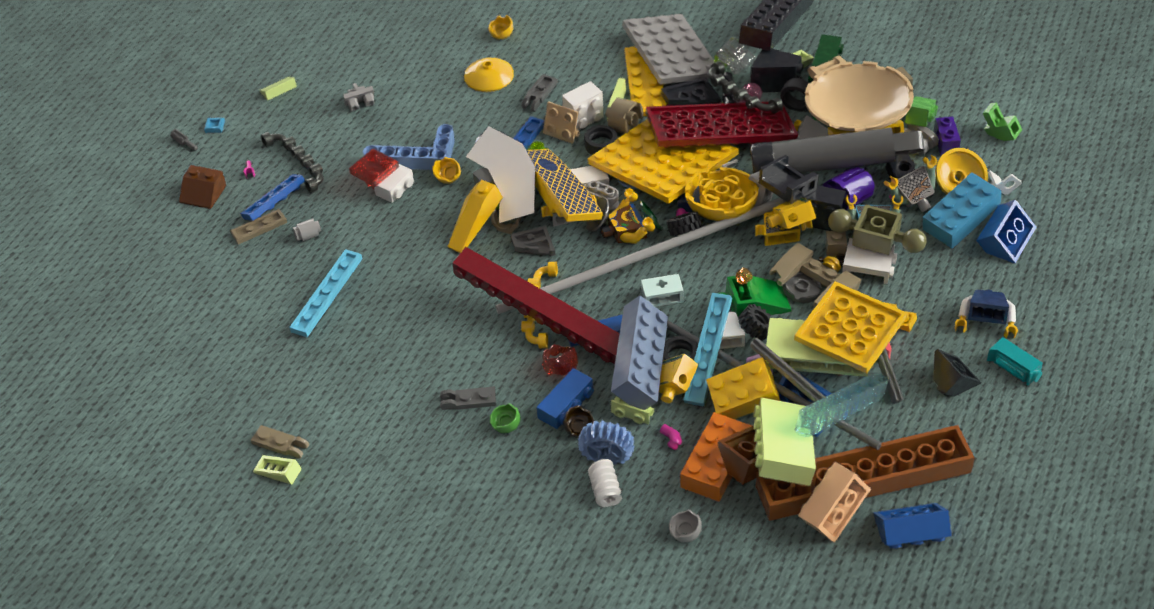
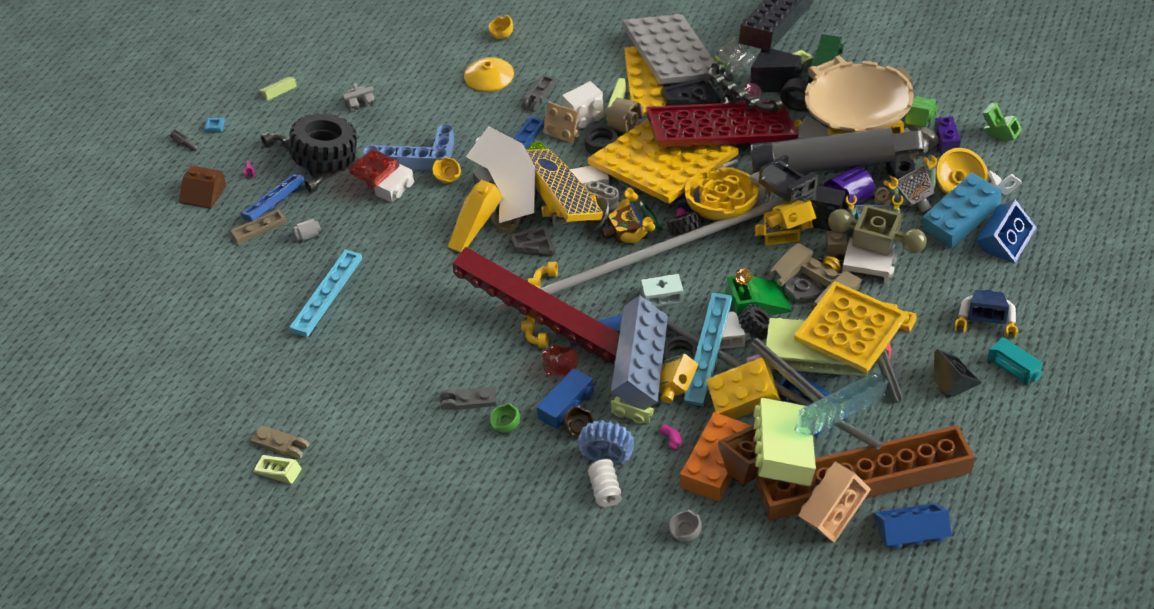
(322, 142): none -> black tyre
(880, 193): none -> tan plate

